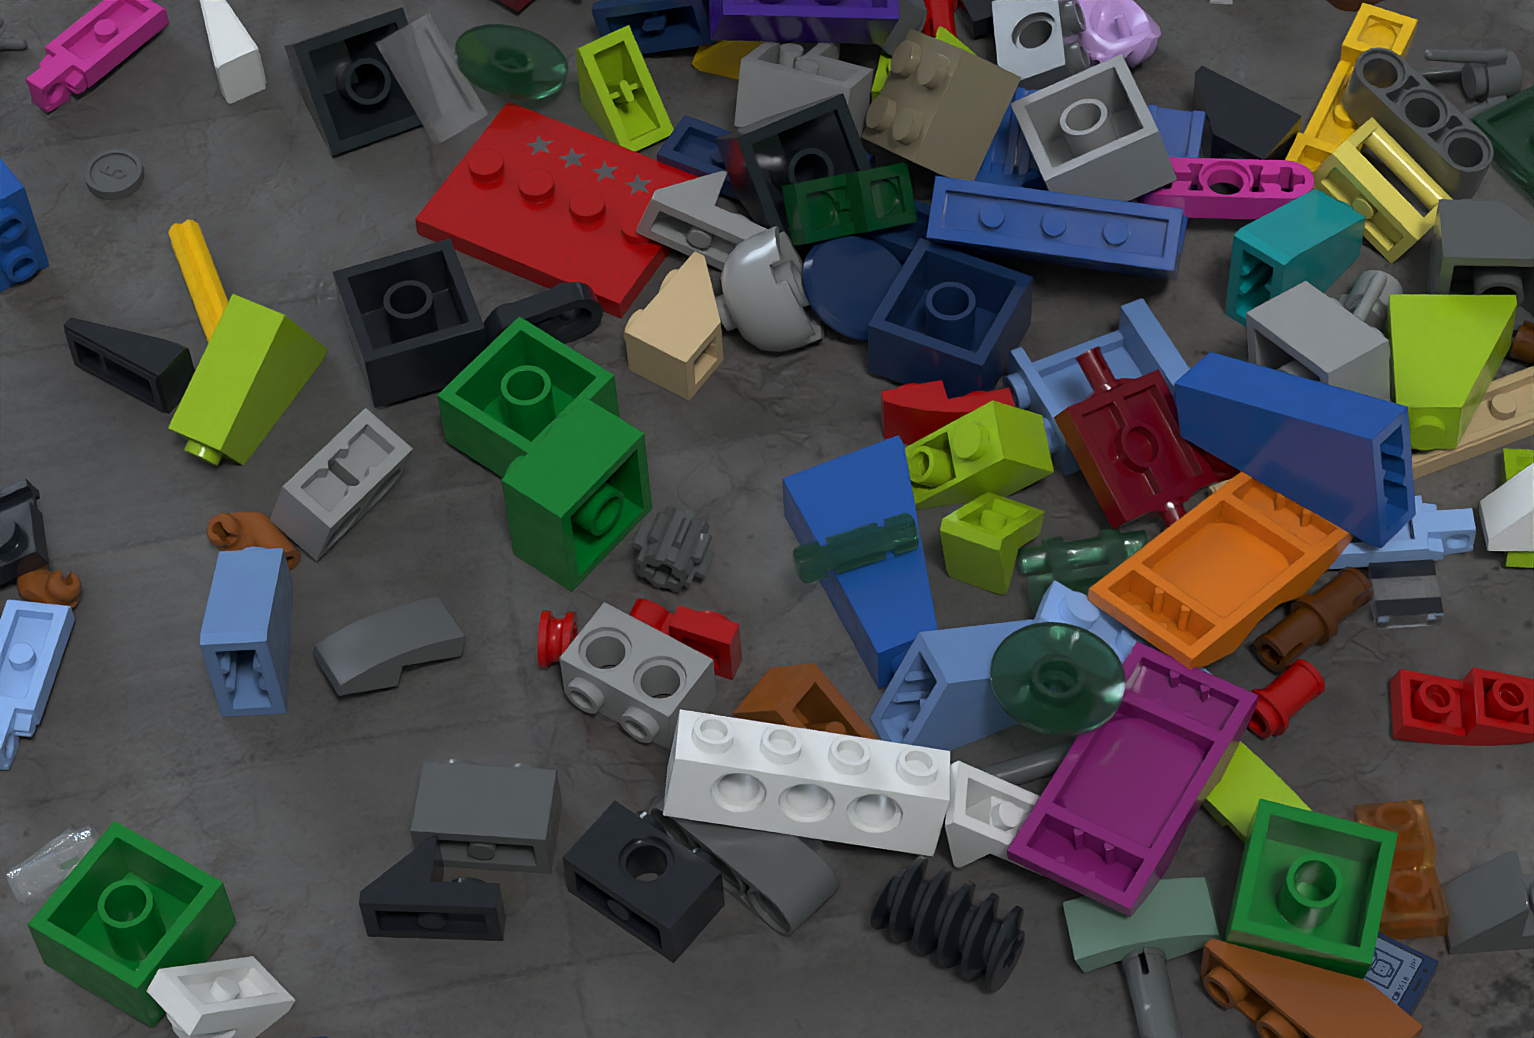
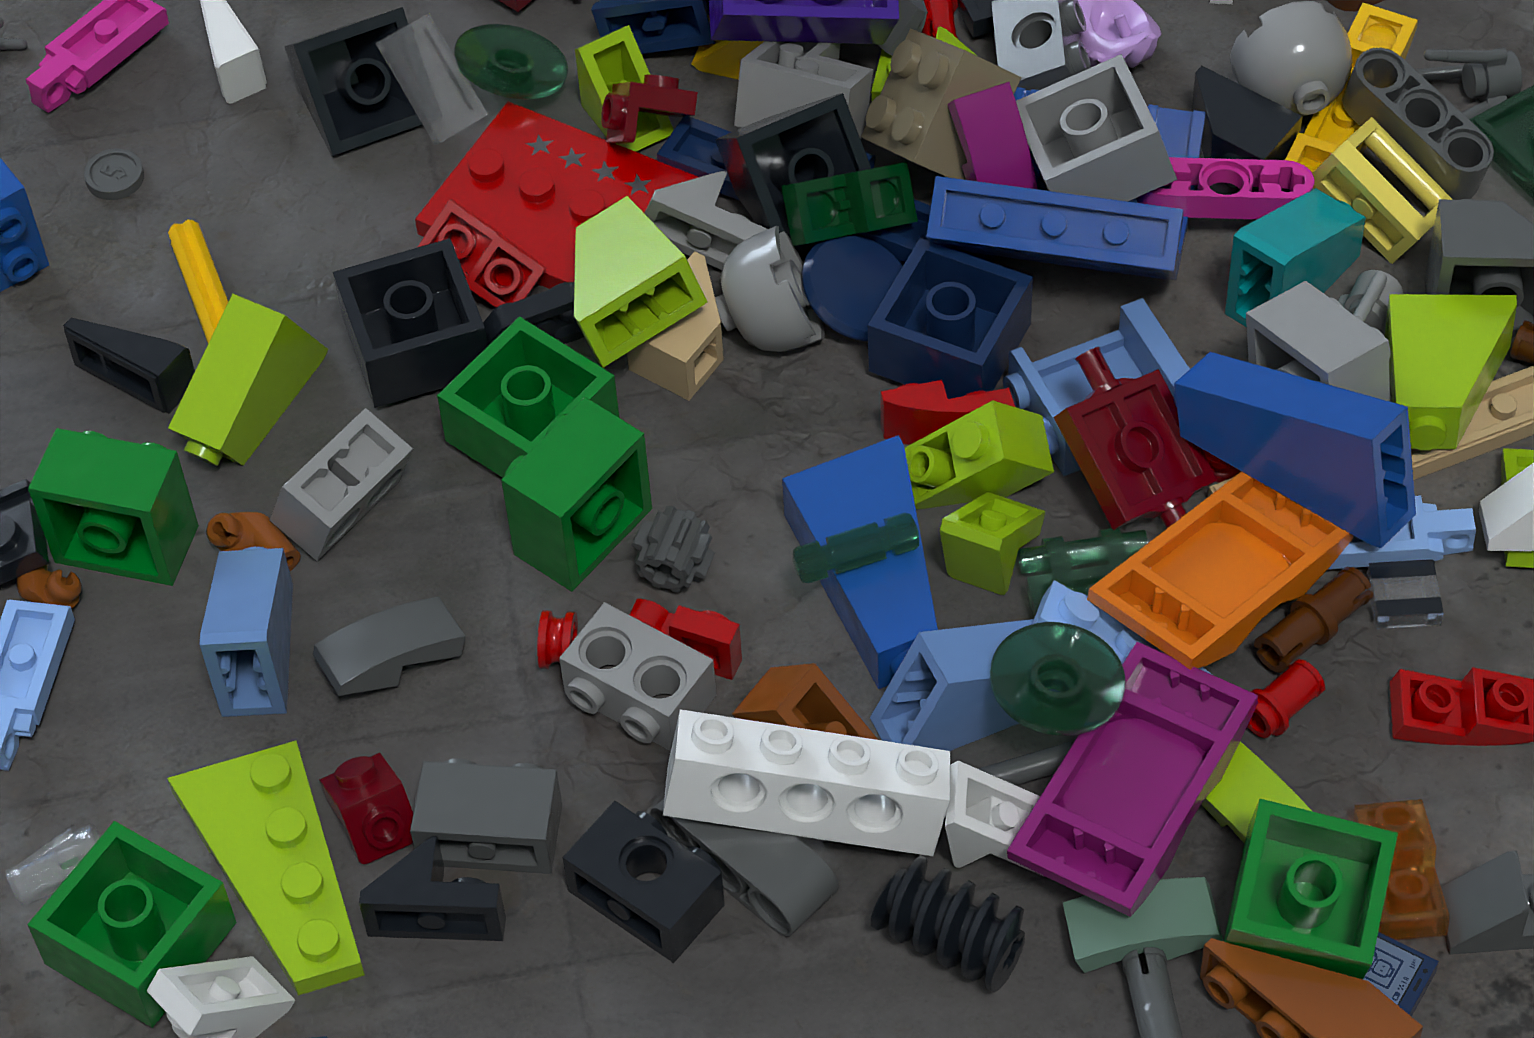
(114, 506): none -> green brick
(272, 848): none -> lime wing
(370, 806): none -> dark red bracket
(489, 260): none -> red slope
(628, 281): none -> lime slope
(656, 96): none -> dark red bracket
(993, 138): none -> magenta slope
(1295, 57): none -> light grey cylinder

